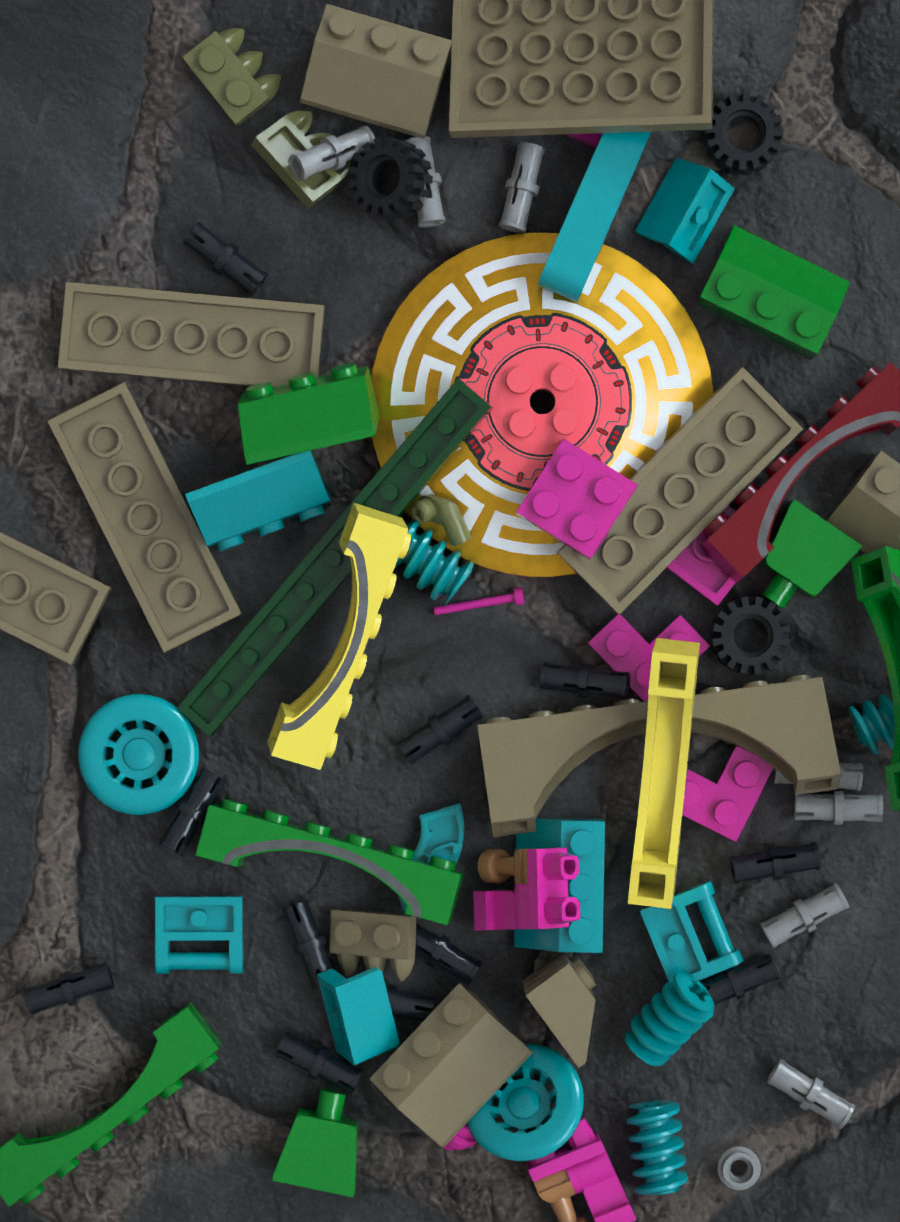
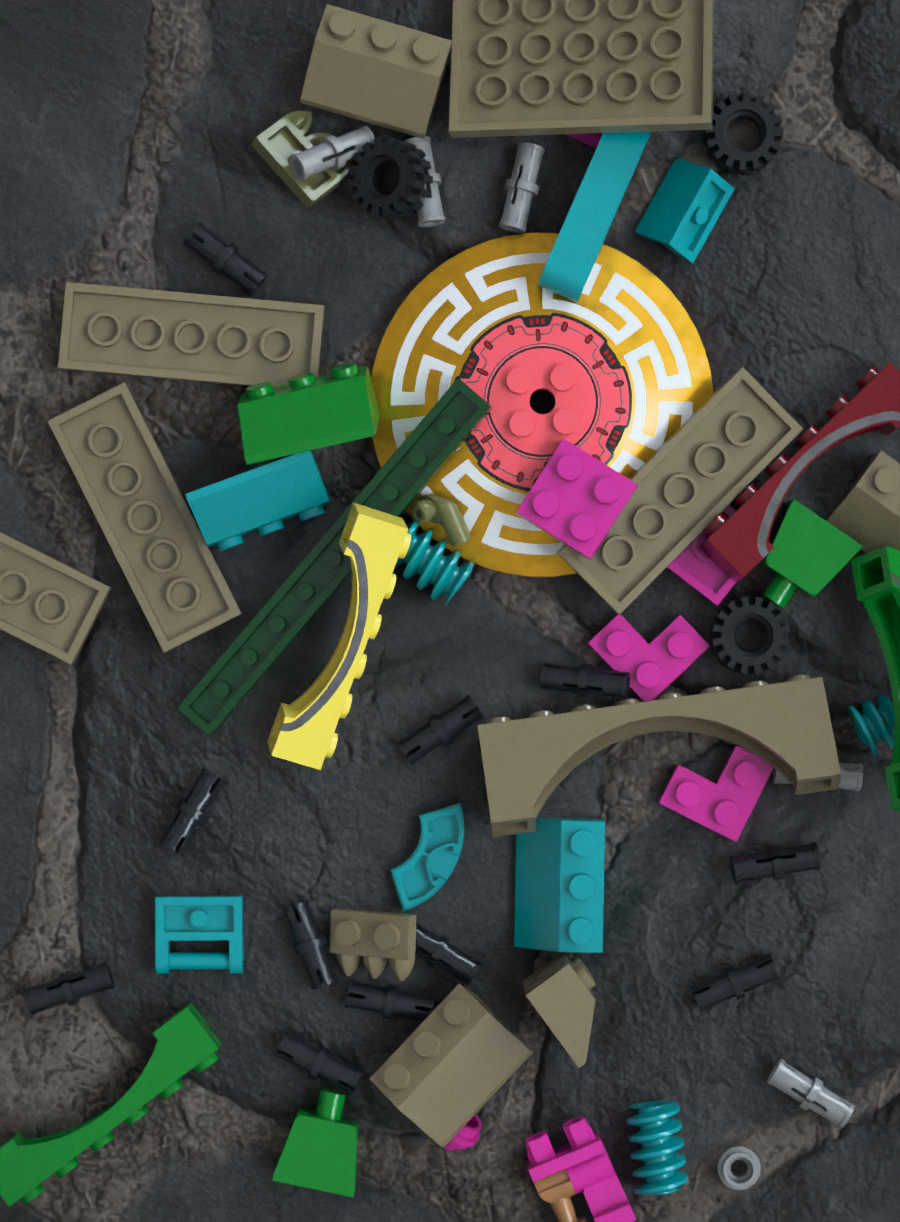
(138, 754): teal wheel -> none
(231, 76): olive plate -> none
(358, 1014): teal panel -> none
(425, 887): green arch -> none
(517, 597): dark pink piece -> none
(528, 1106): teal wheel -> none
(539, 891): dark pink hips -> none
(664, 772): light yellow arch -> none
(669, 1019): teal piece -> none
(676, 938): teal plate -> none
(773, 293): green slope -> none
(804, 915): light grey pin -> none
(838, 807): light grey pin -> none

